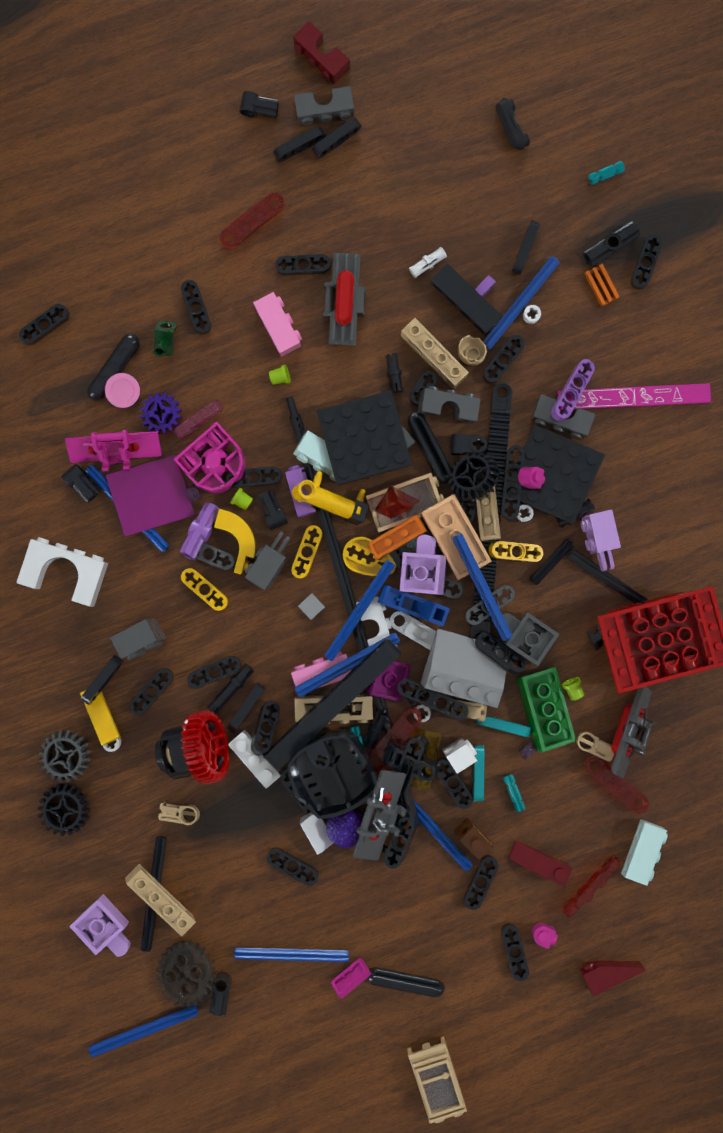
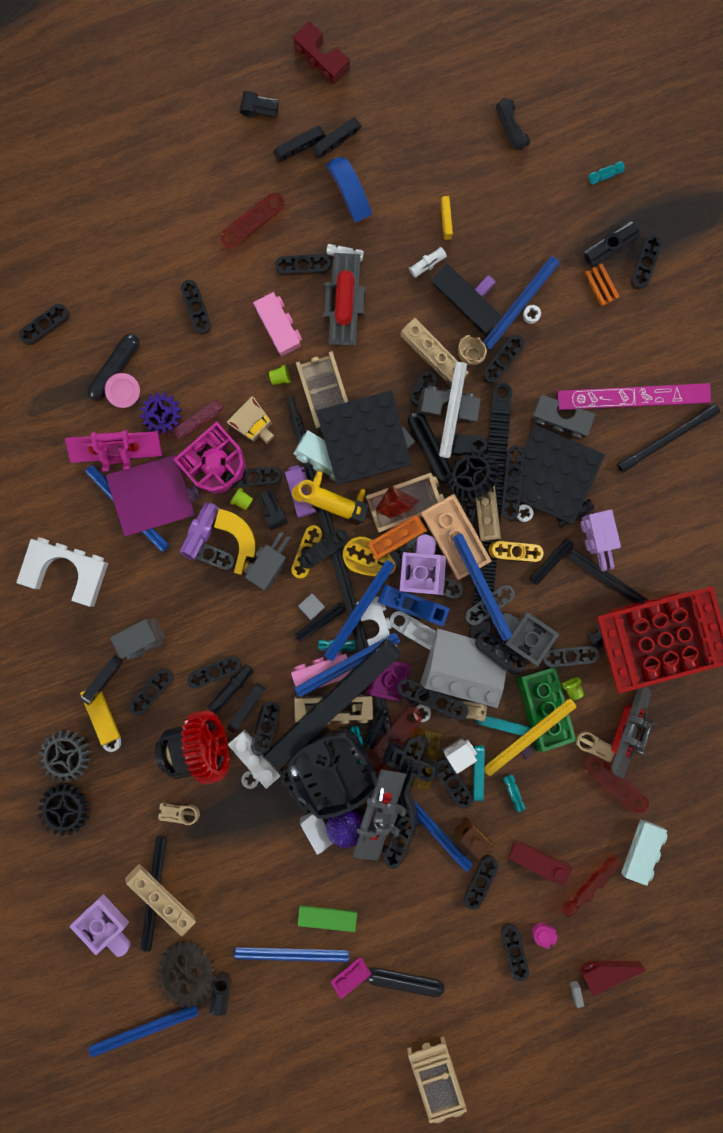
(77, 479): black piece -> none
(164, 338): dark green bracket -> none
(197, 576): yellow beam -> none
(245, 782): none -> white bush
(252, 422): none -> tan torso
(294, 874): black beam -> none
(319, 622): none -> black axle
(321, 384): none -> clear door
(323, 549): none -> black piece
(327, 918): none -> bright green tile
(331, 249): none -> white axle
(339, 107): dark grey arch -> none
(349, 645): none -> teal axle
(350, 188): none -> blue arch
(394, 373): black pin -> none
(446, 218): none -> yellow tile
(453, 409): none -> white axle
(525, 247): black beam -> none
(529, 737): none -> yellow axle
(531, 477): dark pink plate -> none
(574, 391): medium lavender beam -> none
(576, 994): none -> light grey tile
(585, 660): none -> dark grey beam
(634, 459): none -> black piece

